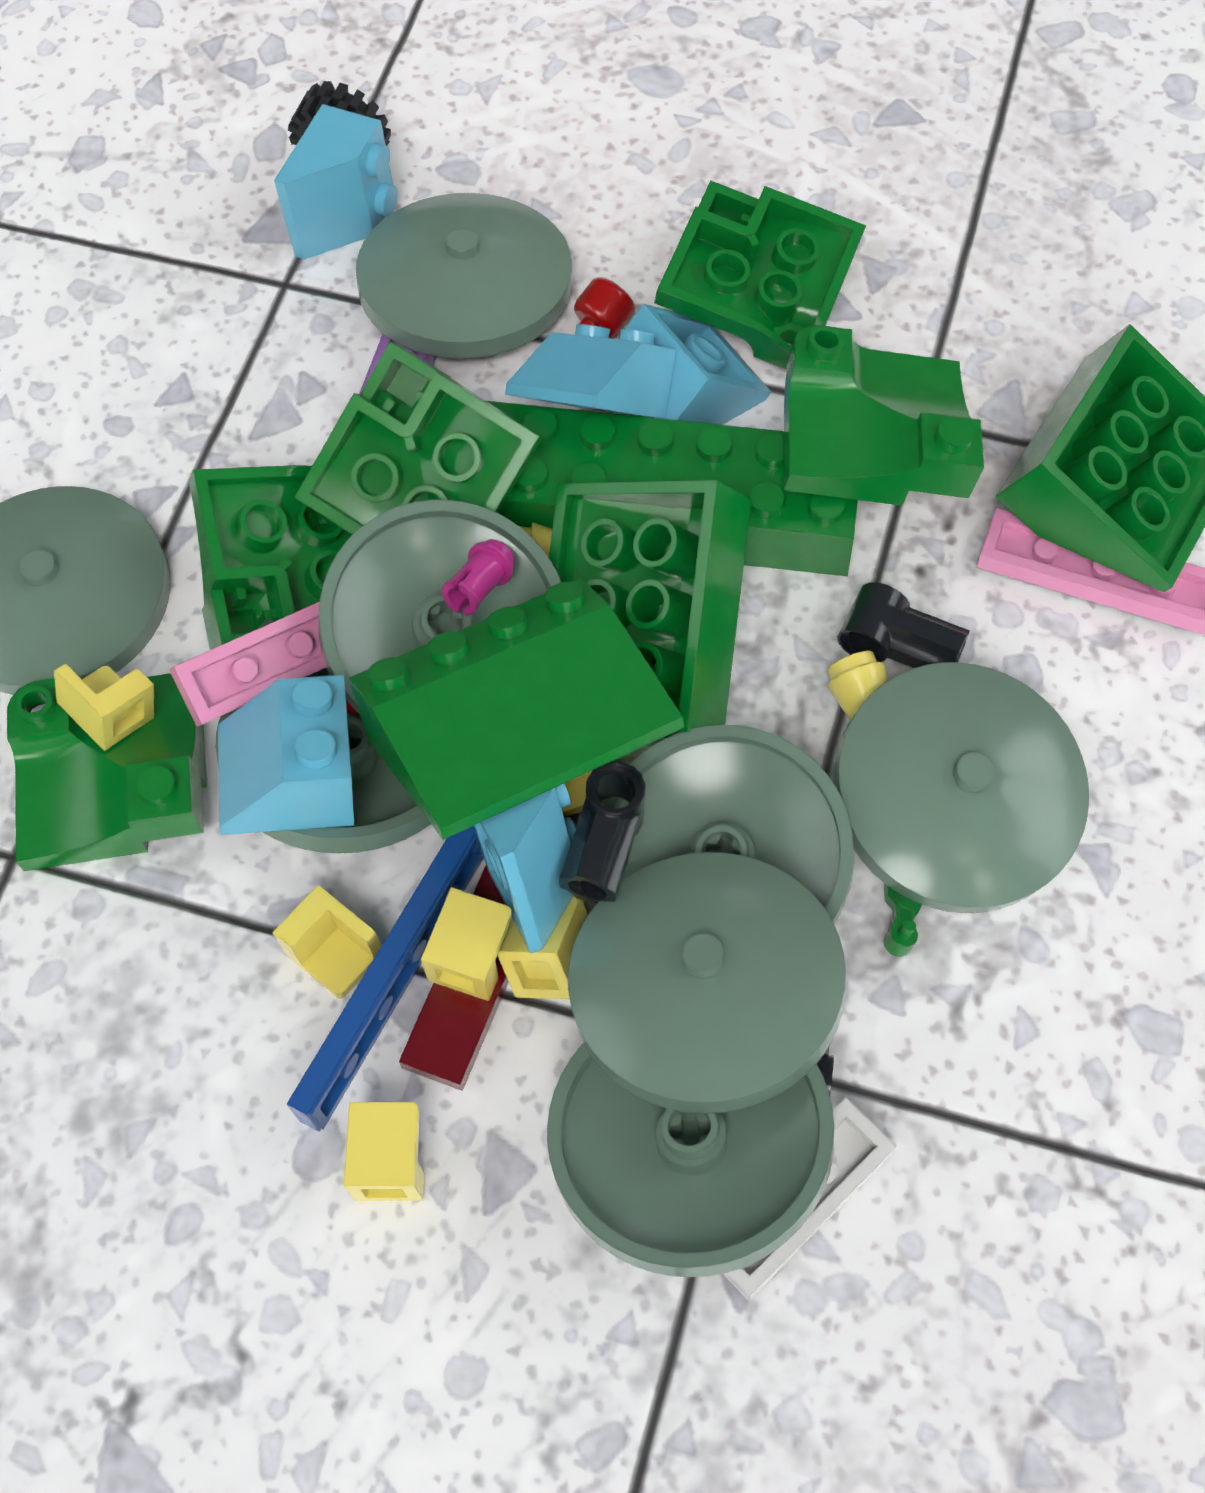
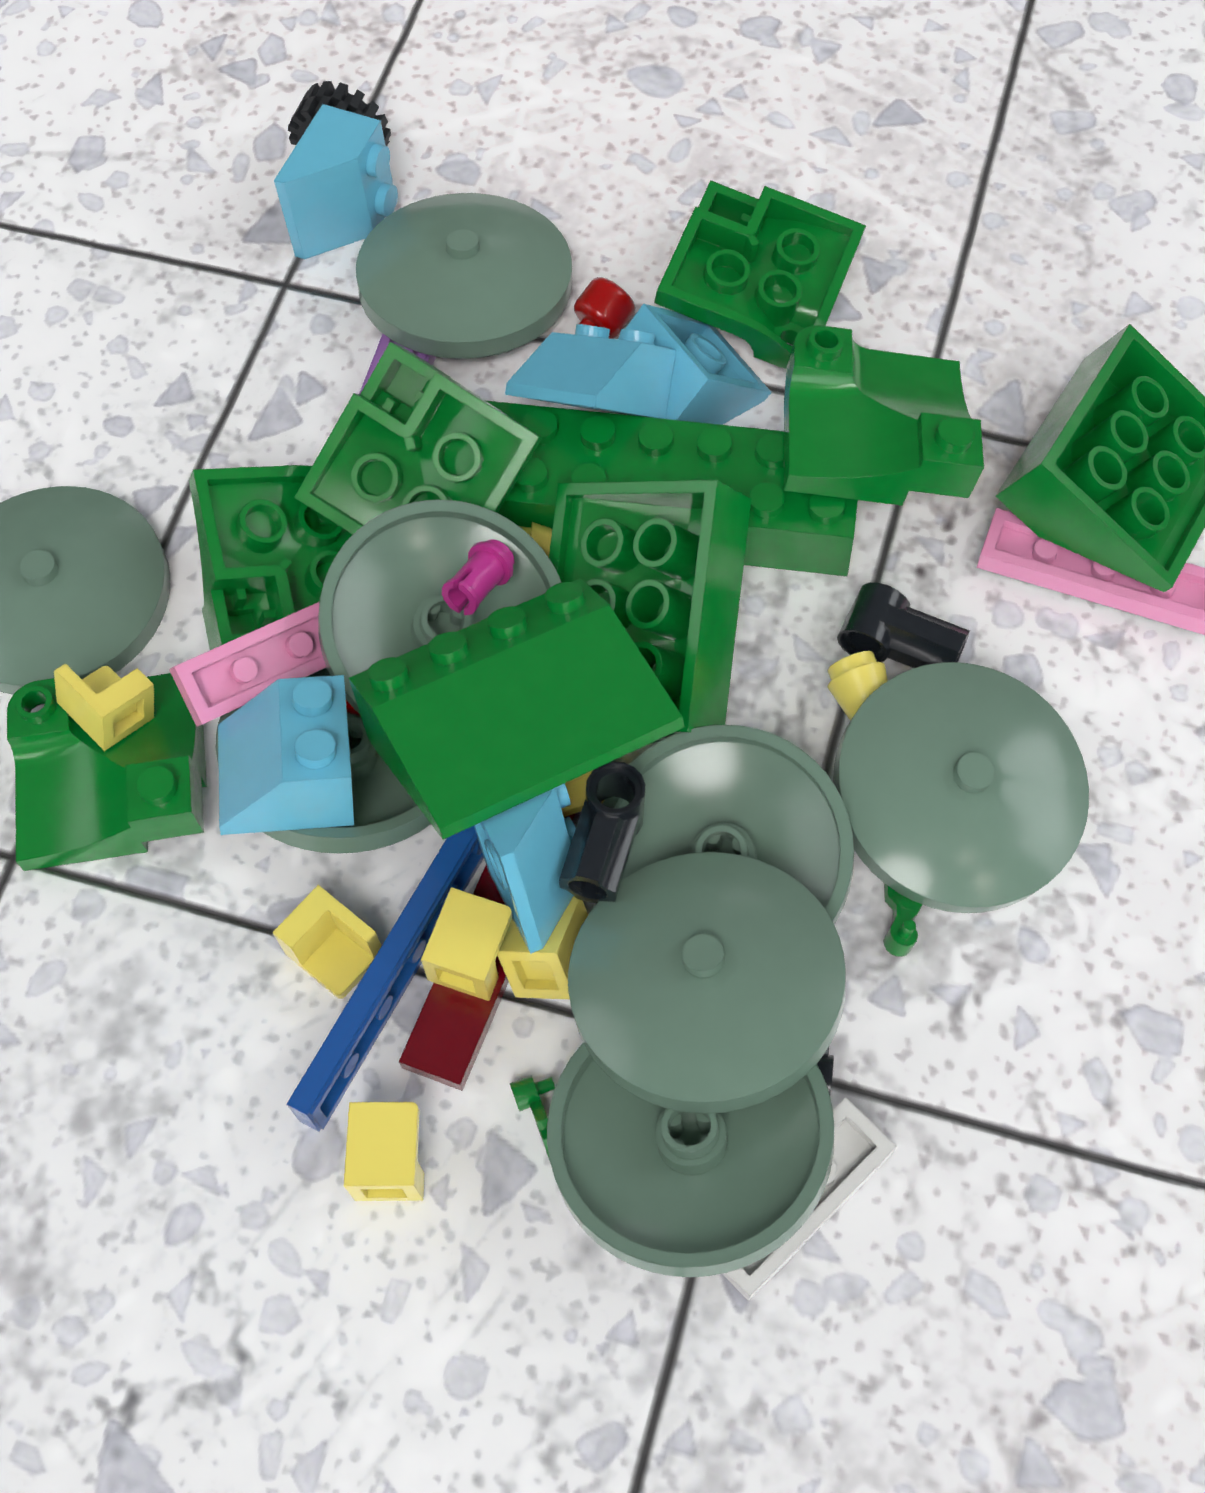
(527, 1096): none -> green piece

